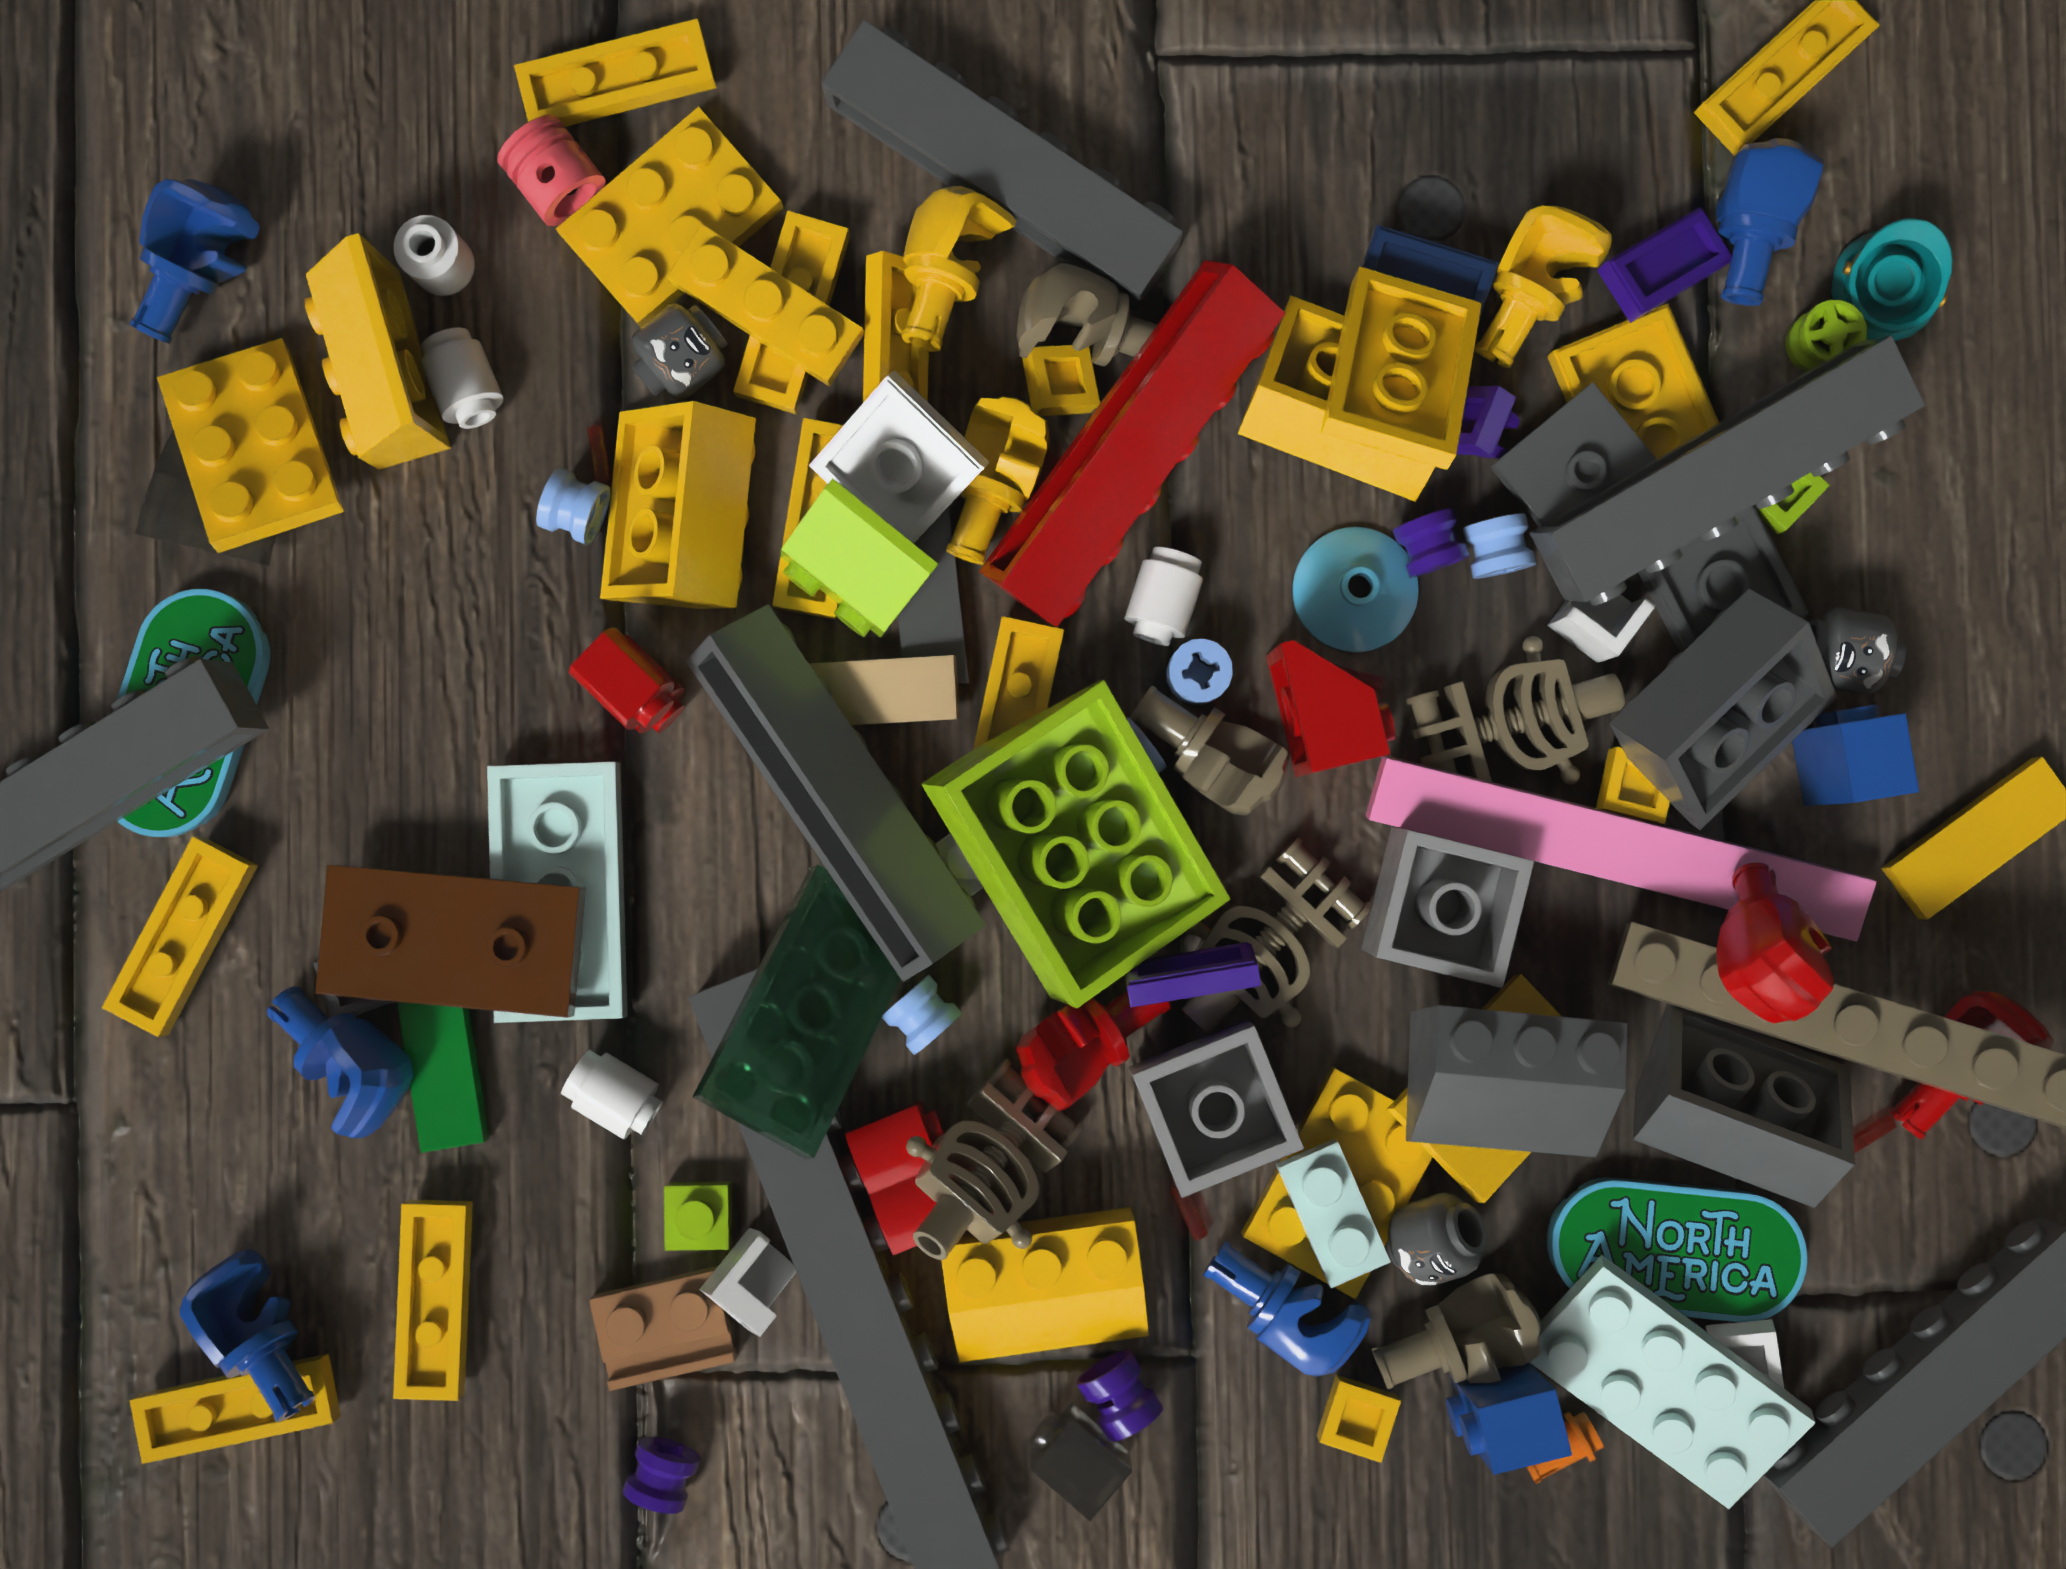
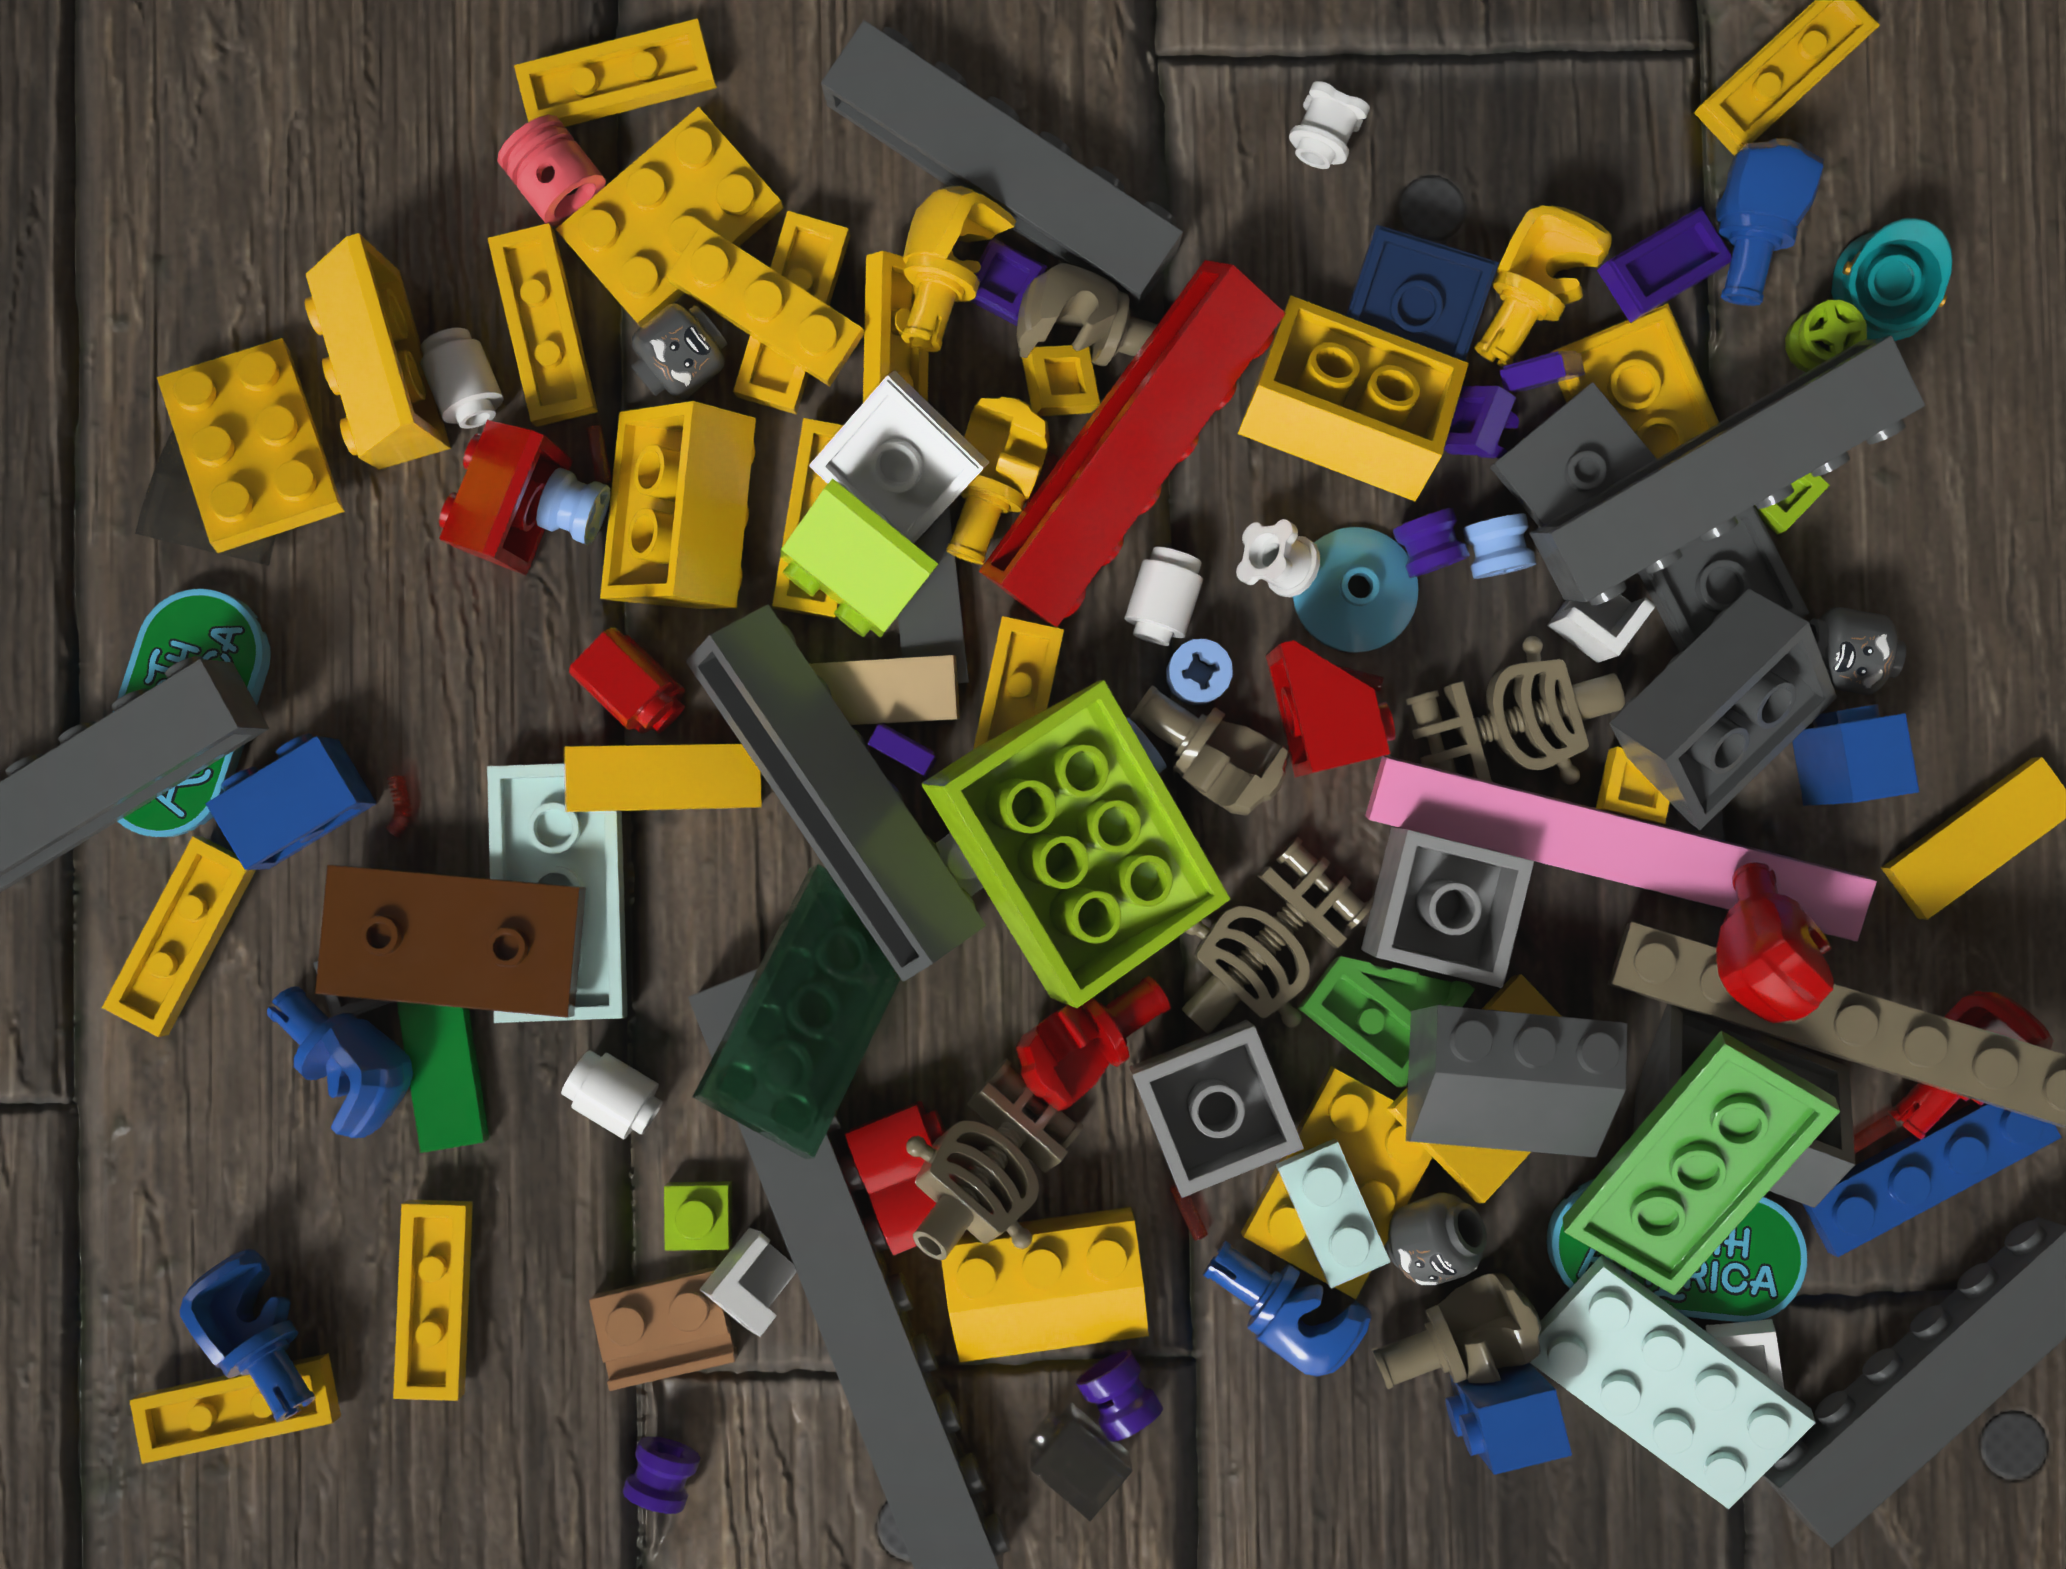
(185, 245): blue piece -> none
(290, 801): none -> blue brick
(400, 807): none -> clear red leg
(434, 255): white brick -> none
(501, 494): none -> red slope
(542, 325): none -> yellow plate
(660, 778): none -> yellow tile
(903, 749): none -> dark purple tile
(921, 1014): light blue wheel -> none
(1004, 279): none -> dark purple tile
(1193, 974): dark purple tile -> none
(1278, 557): none -> white brick
(1327, 126): none -> white brick
(1358, 1418): yellow plate -> none
(1372, 1009): none -> bright green wing
(1402, 368): yellow plate -> none
(1542, 371): none -> dark purple tile
(1582, 1441): orange pin -> none
(1699, 1163): none -> bright green plate
(1924, 1173): none -> blue plate

